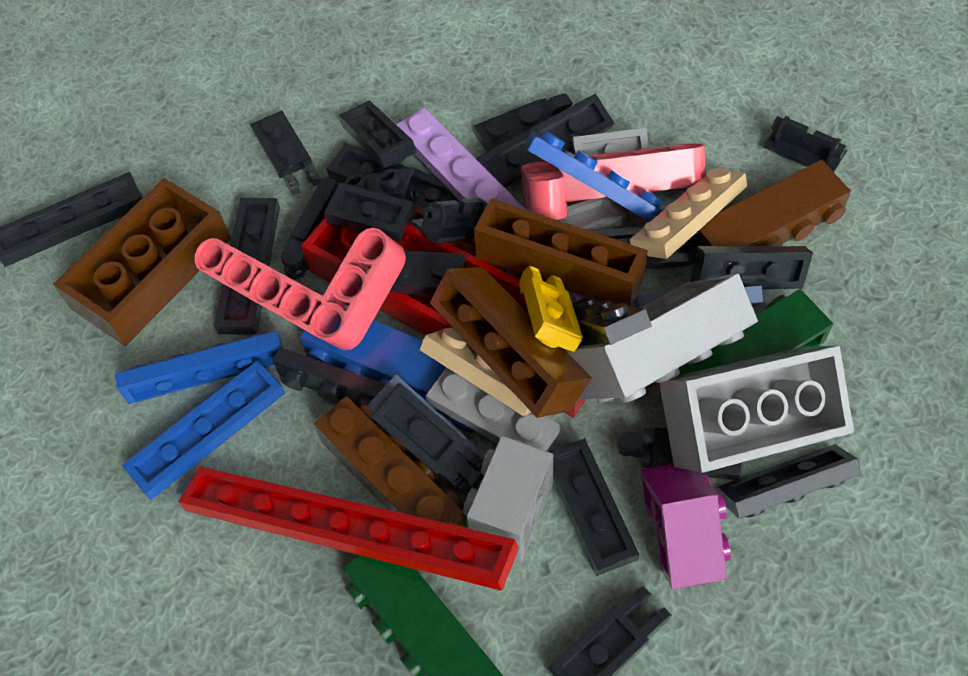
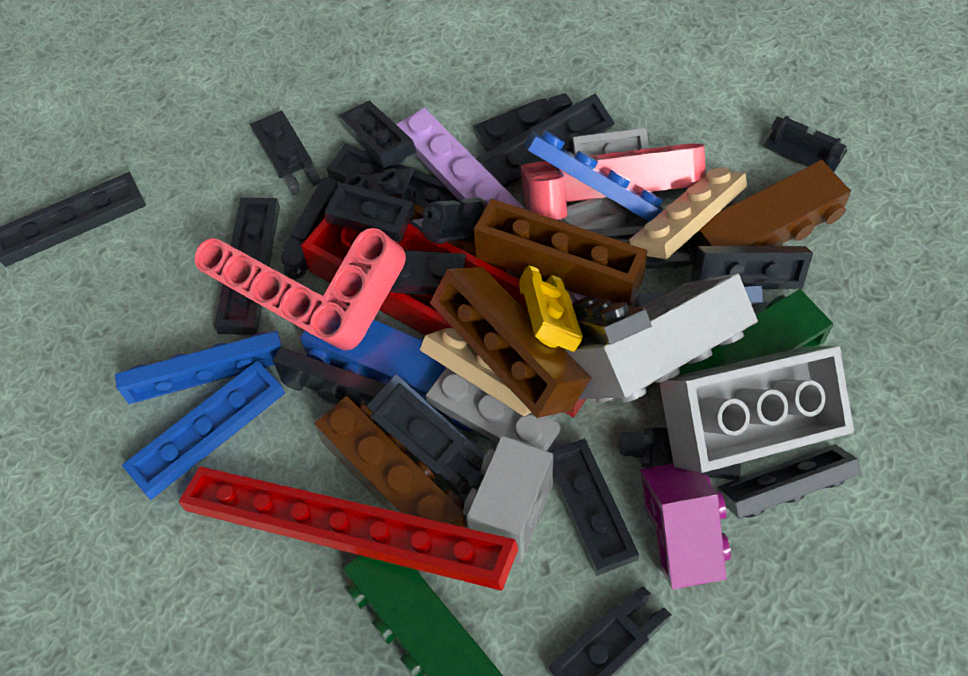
(141, 261): reddish brown brick -> none

